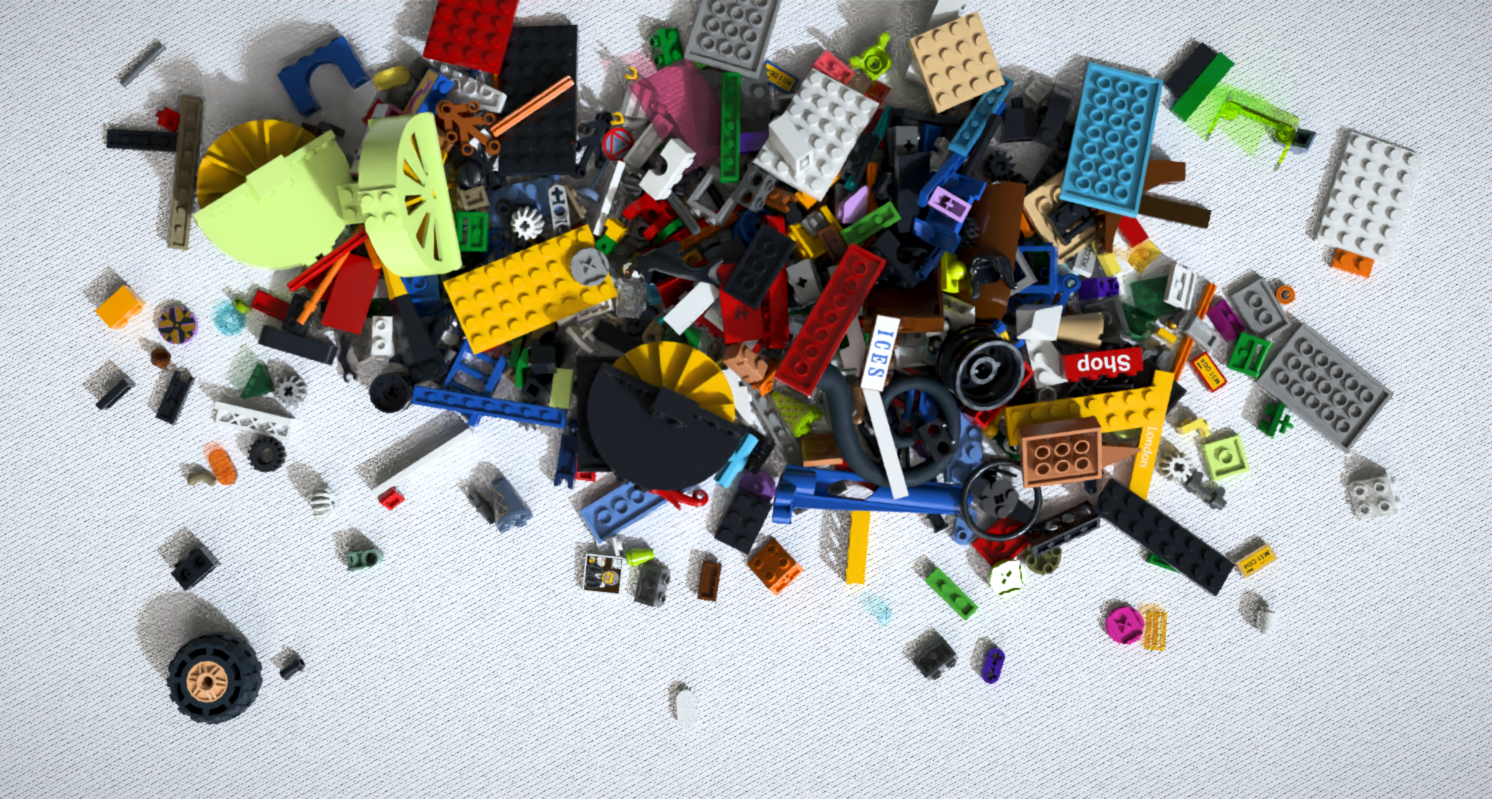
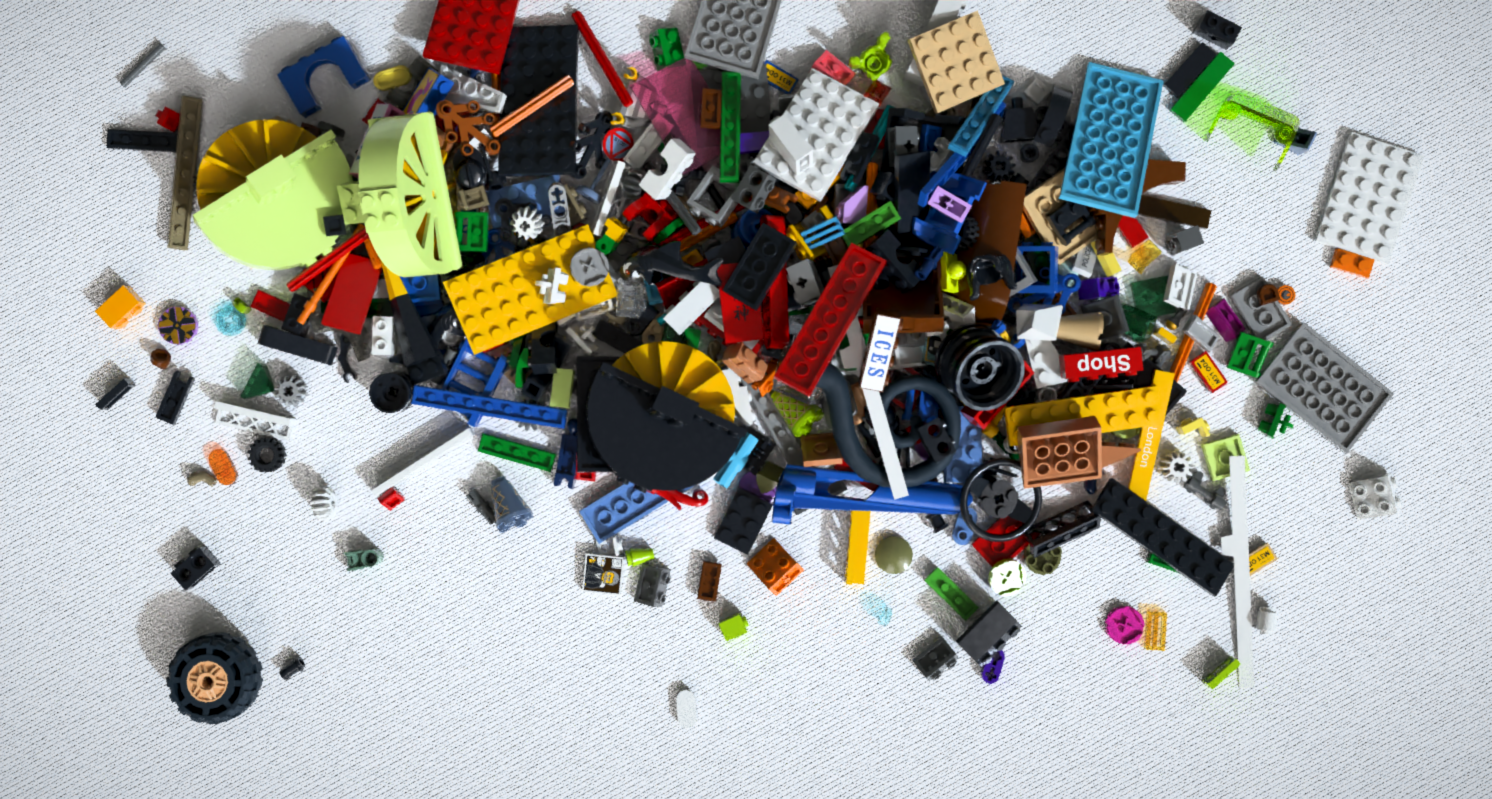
(334, 225): none -> black plate
(517, 452): none -> green tile
(549, 286): none -> white hips
(602, 59): none -> red axle
(710, 108): none -> reddish brown plate
(733, 626): none -> lime brick
(768, 477): none -> olive tile
(807, 240): none -> dark azure tile
(893, 555): none -> olive dish
(989, 634): none -> black slope
(1033, 152): none -> black cone
(1184, 240): none -> dark grey brick
(1217, 30): none -> black brick
(1221, 672): none -> lime tile
(1237, 546): none -> white sticker
(1267, 294): none -> reddish brown tile

